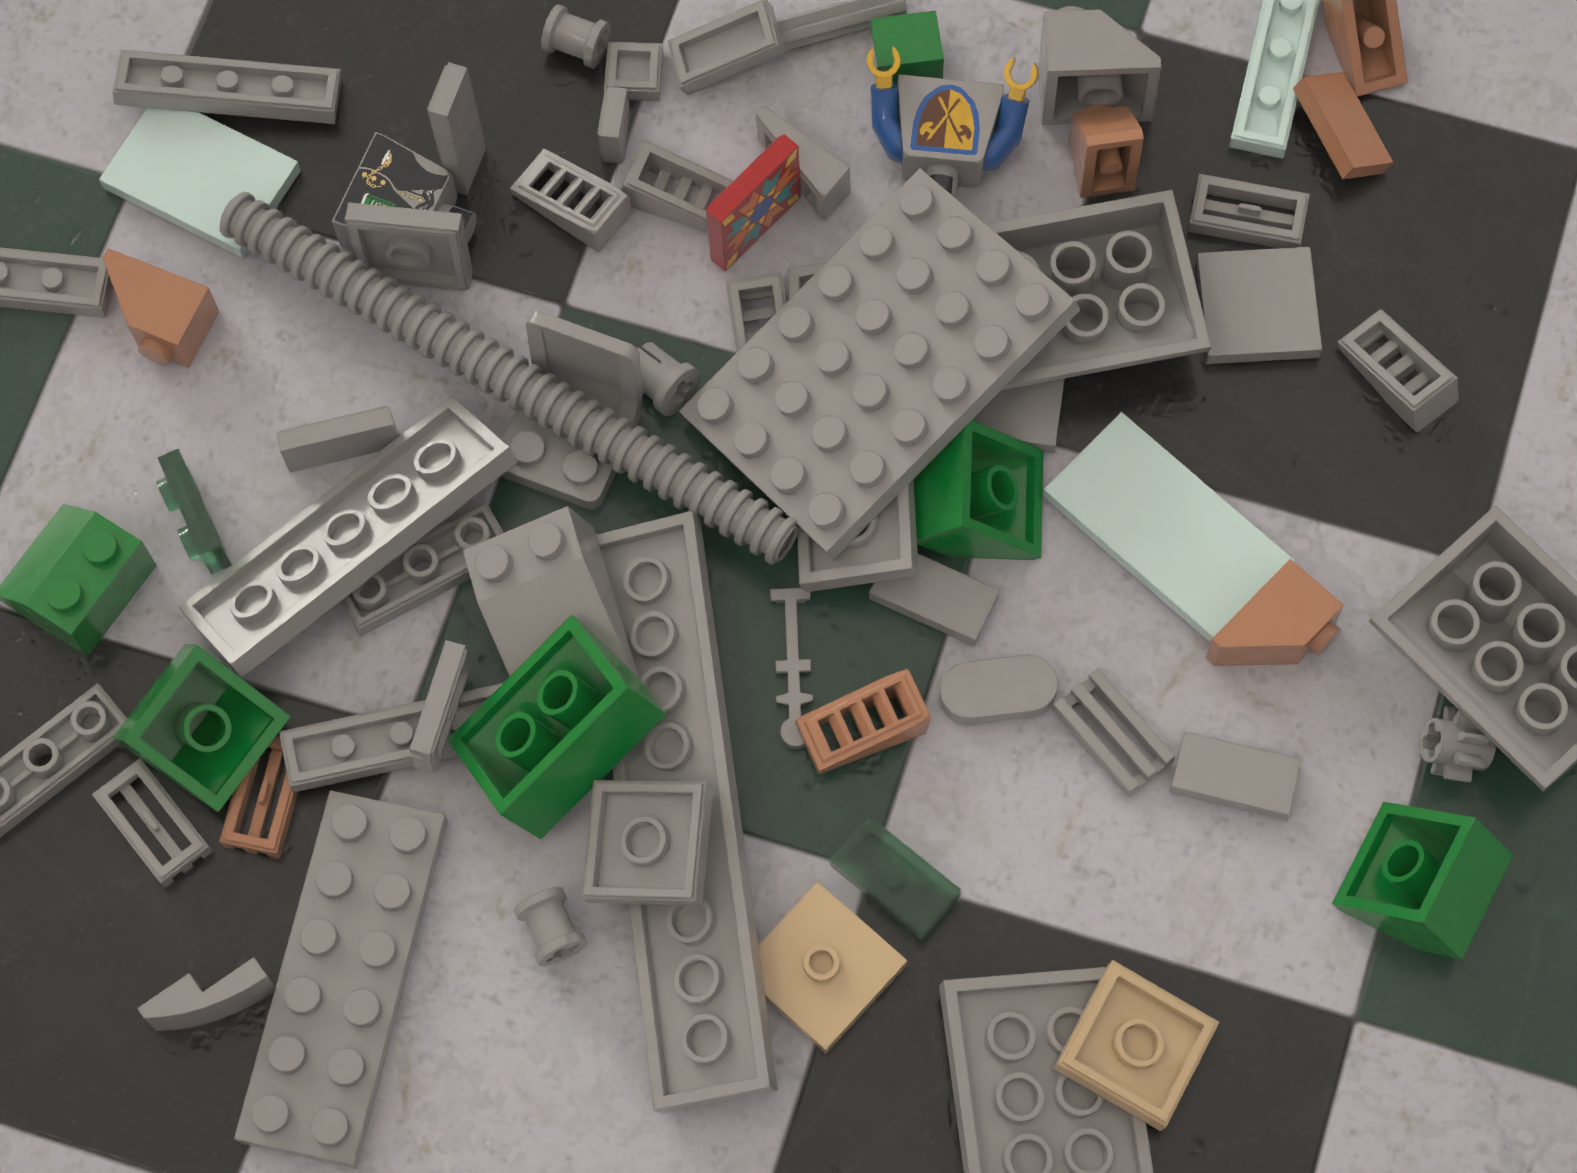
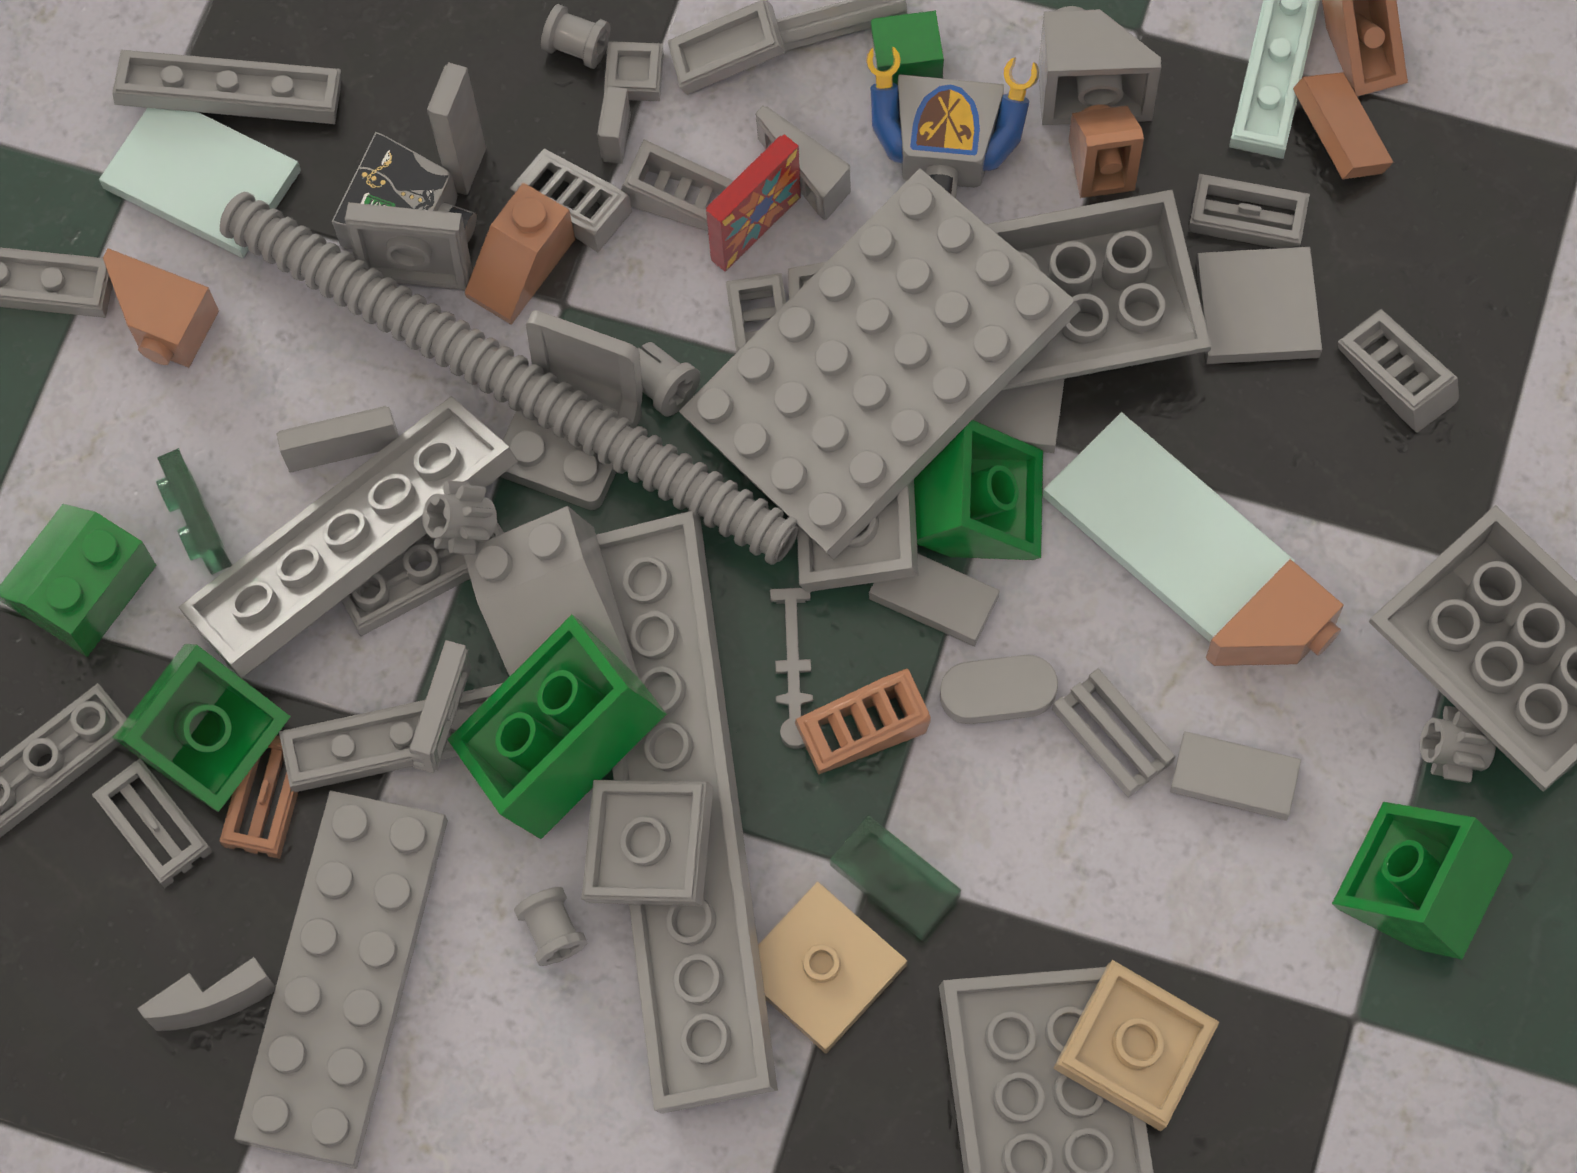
(459, 517): none -> light grey gear
(519, 252): none -> nougat slope

